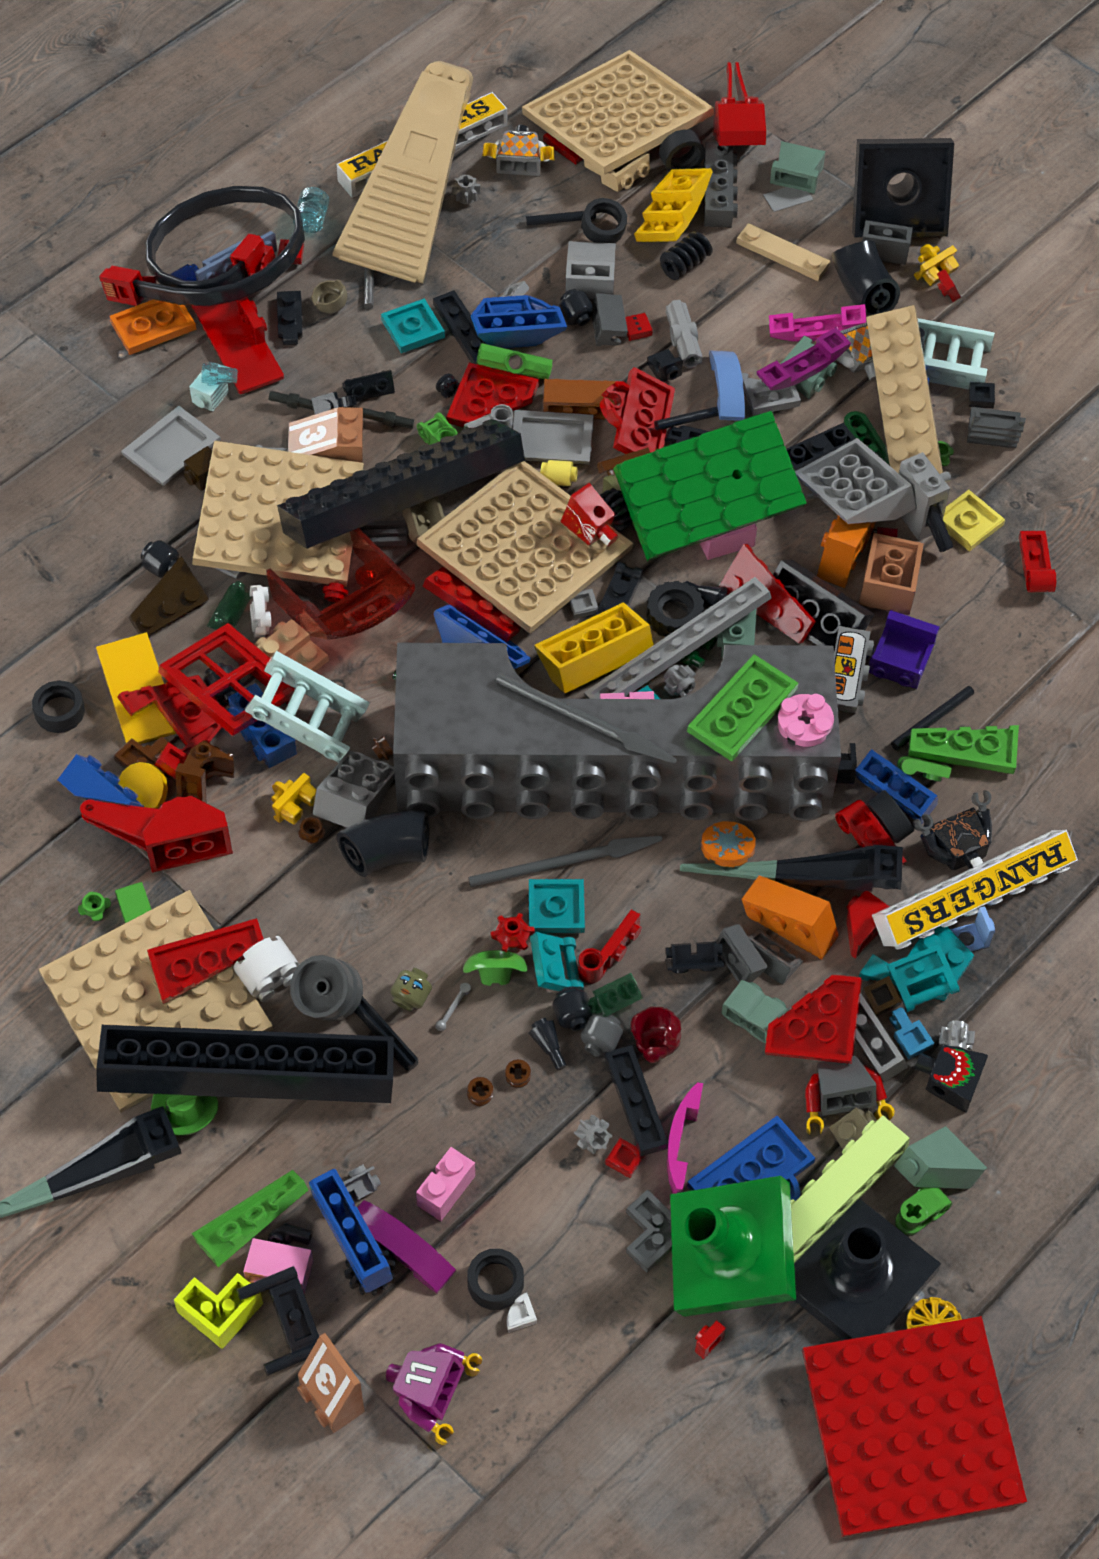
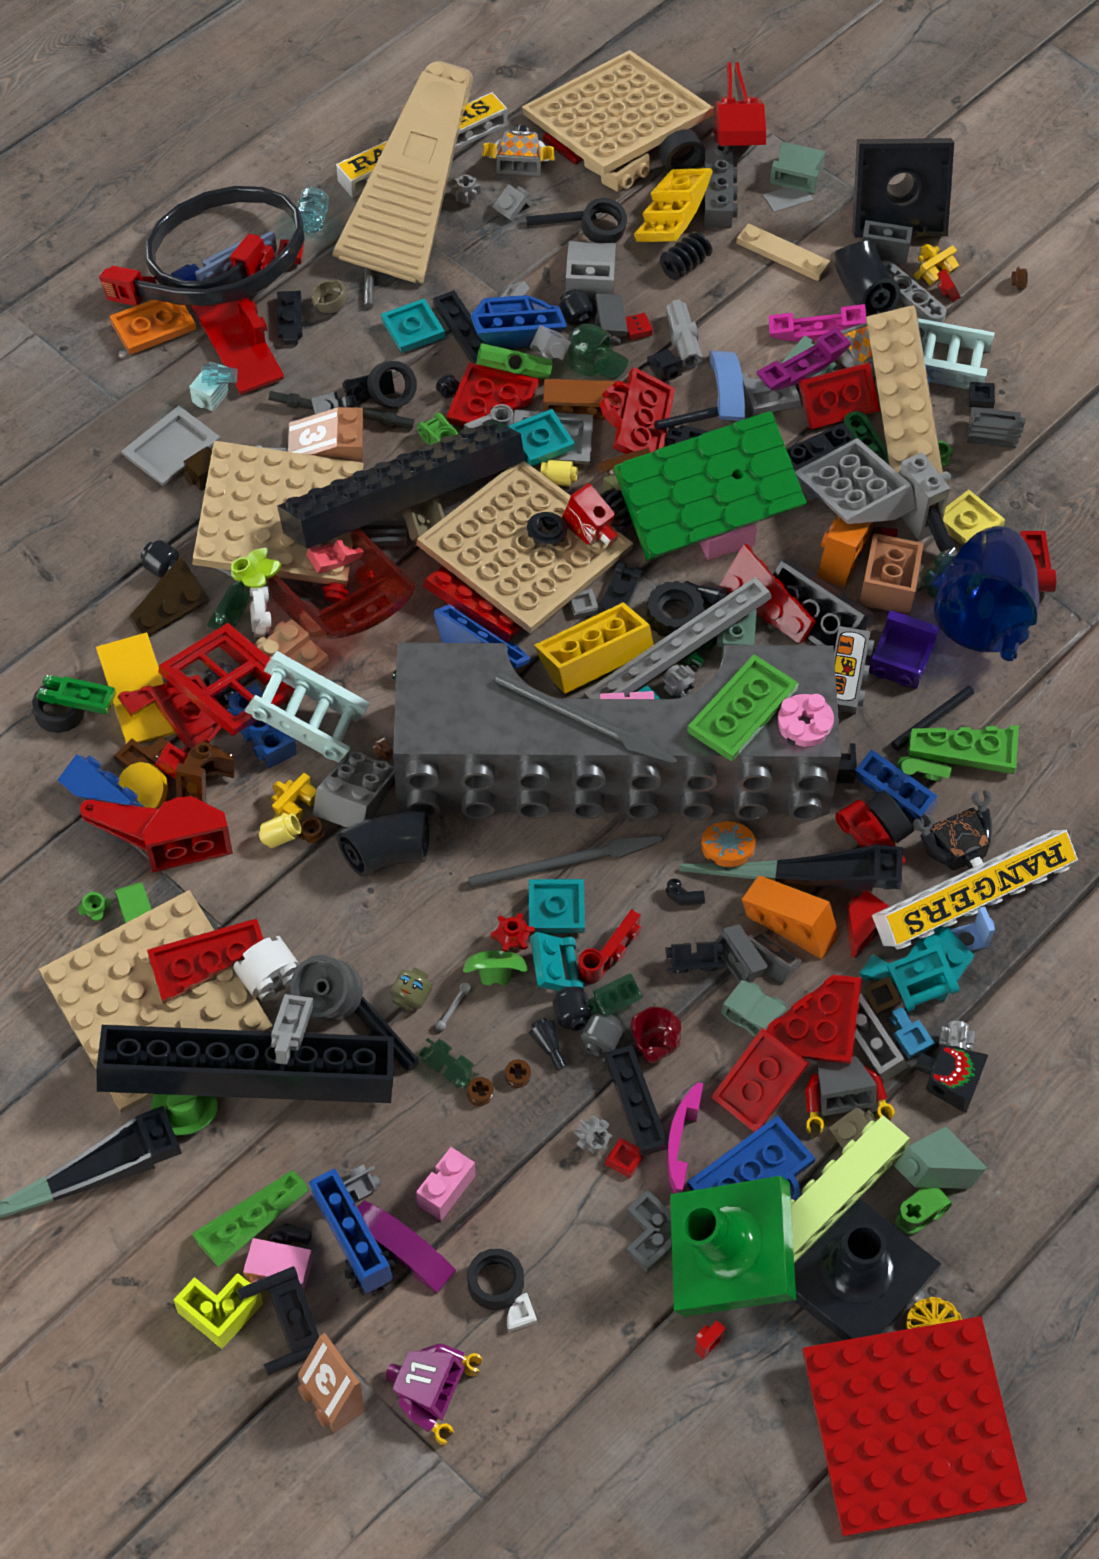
(77, 694): none -> green hinge
(254, 568): none -> lime plate
(279, 830): none -> light yellow brick
(290, 1026): none -> light grey hinge
(331, 557): none -> coral slope
(410, 384): none -> black tyre
(439, 1055): none -> clear green hinge
(511, 202): none -> light grey bracket
(543, 437): none -> teal plate
(550, 343): none -> light grey brick
(551, 522): none -> black gear
(587, 343): none -> clear green piece
(681, 896): none -> black arm
(760, 1080): none -> red plate
(836, 393): none -> red plate
(933, 577): none -> hinge
(935, 311): none -> light grey beam
(990, 593): none -> clear blue windscreen
(1019, 278): none -> reddish brown plate

